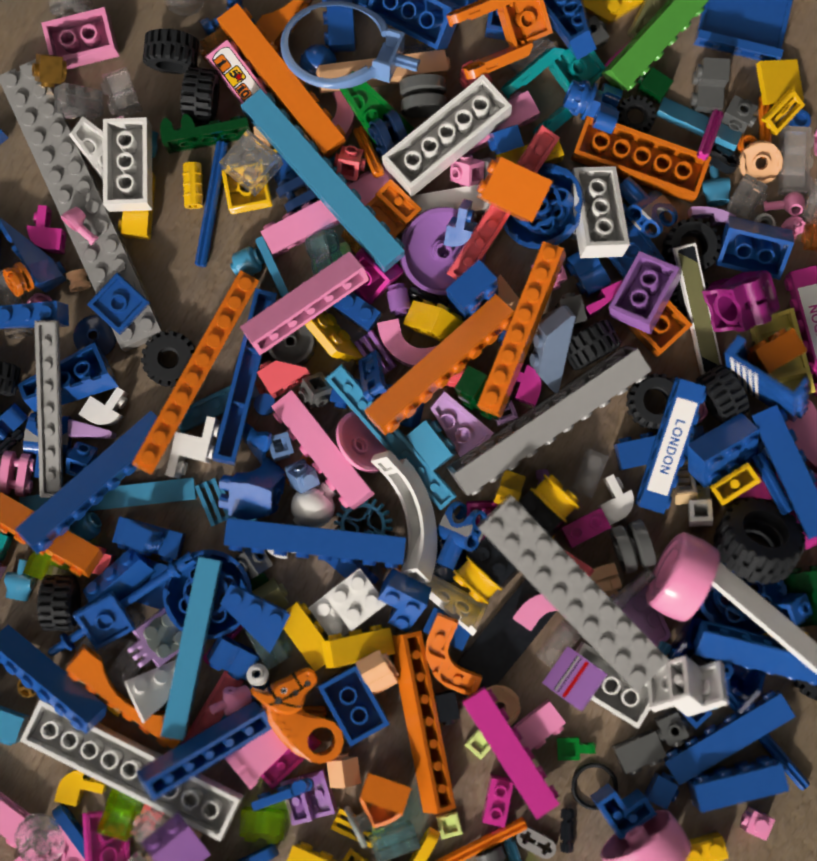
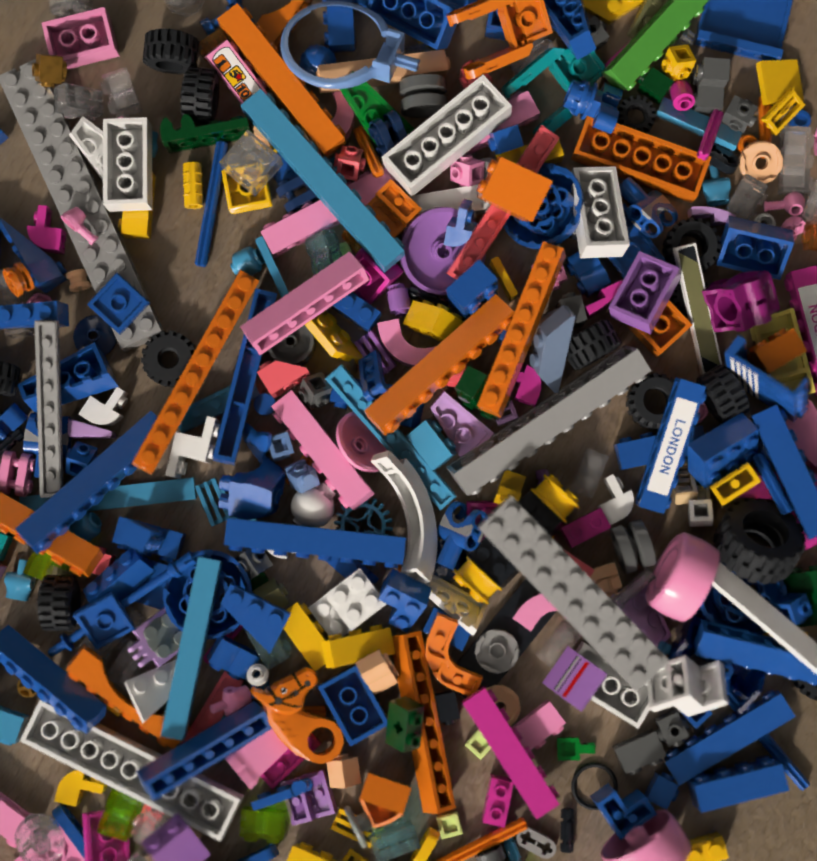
(404, 724): none -> dark green brick
(496, 651): none -> light grey tile
(503, 278): none -> yellow tile
(678, 62): none -> yellow brick
(682, 95): none -> dark pink brick
(686, 38): none -> clear piece
(756, 823): bright pink brick -> none

